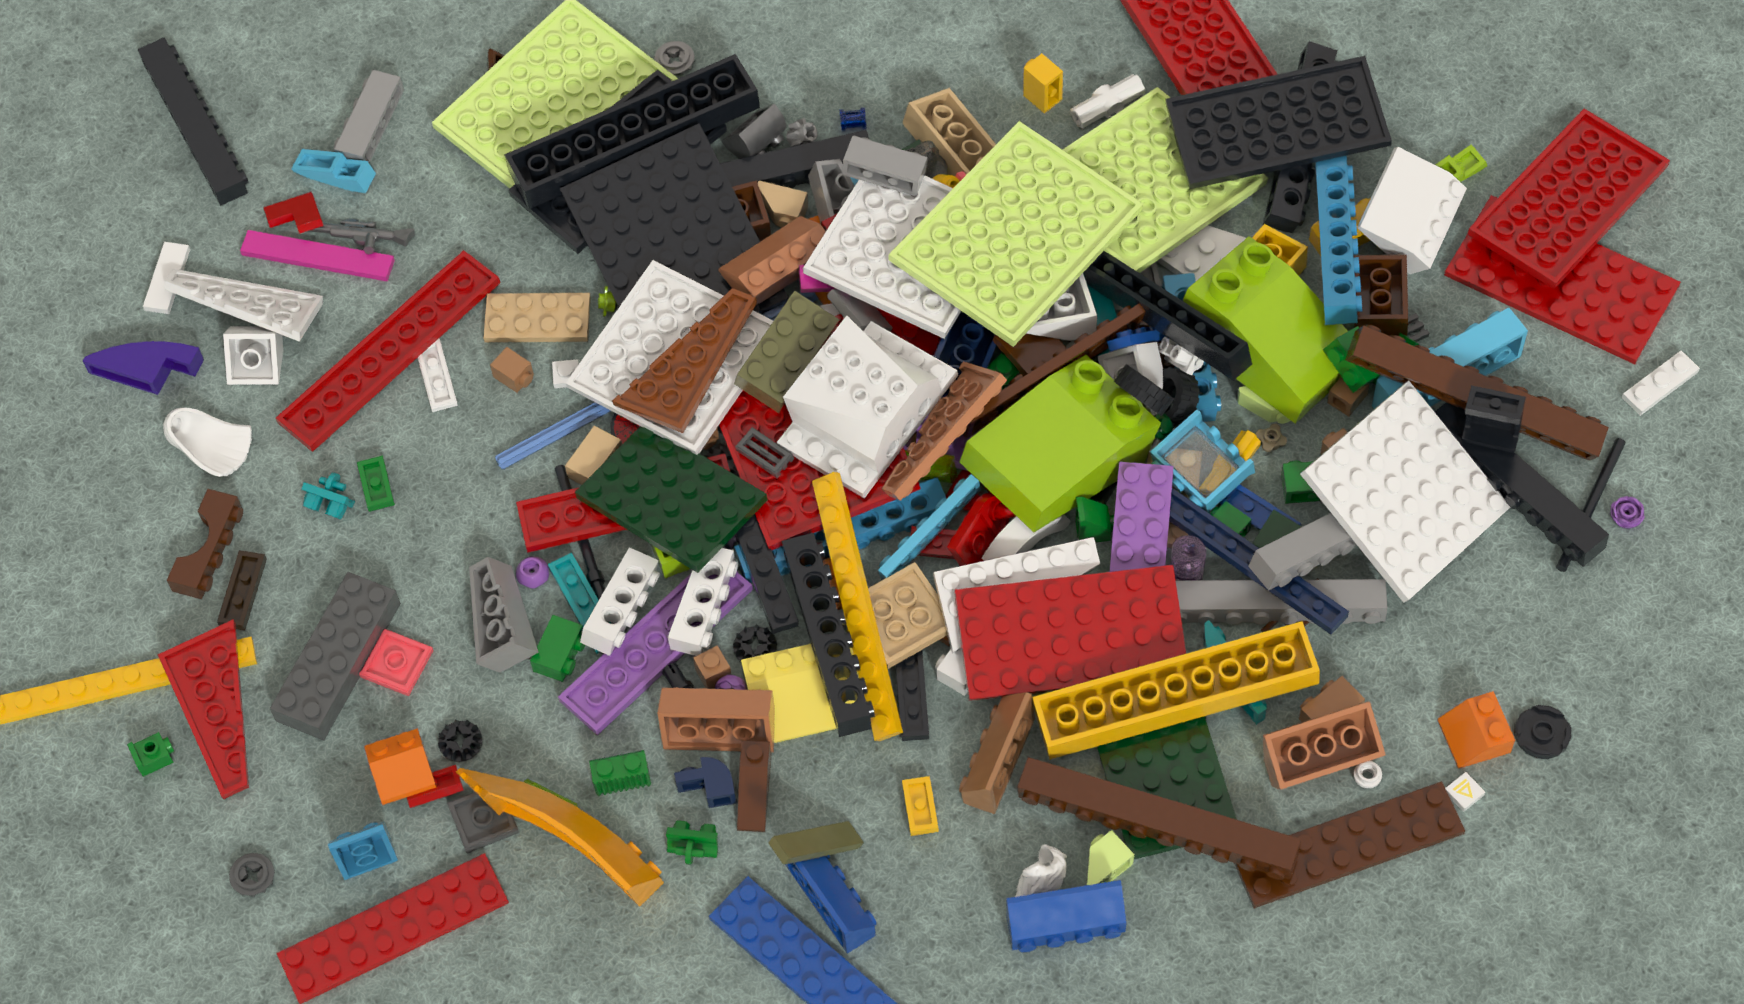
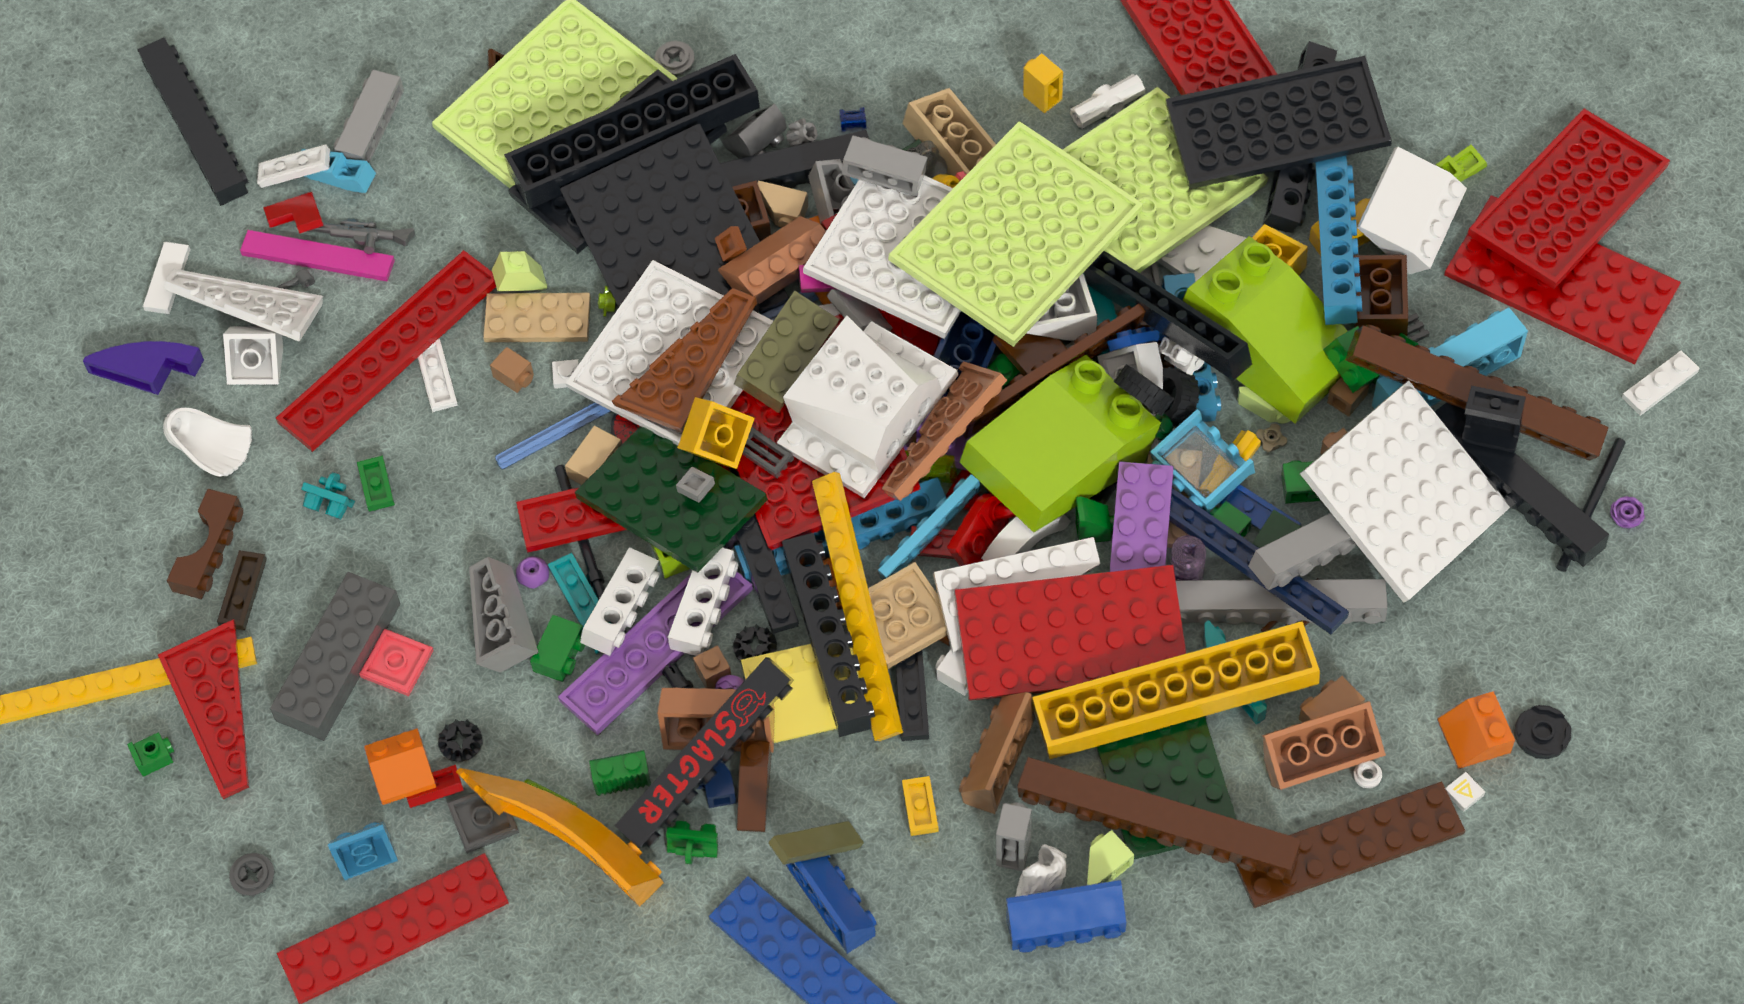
(293, 166): none -> white tile
(302, 277): none -> dark grey hand
(518, 272): none -> yellowish green slope
(695, 484): none -> light grey plate
(704, 753): none -> black brick
(715, 432): none -> yellow brick
(730, 243): none -> dark orange plate
(1013, 836): none -> light grey brick

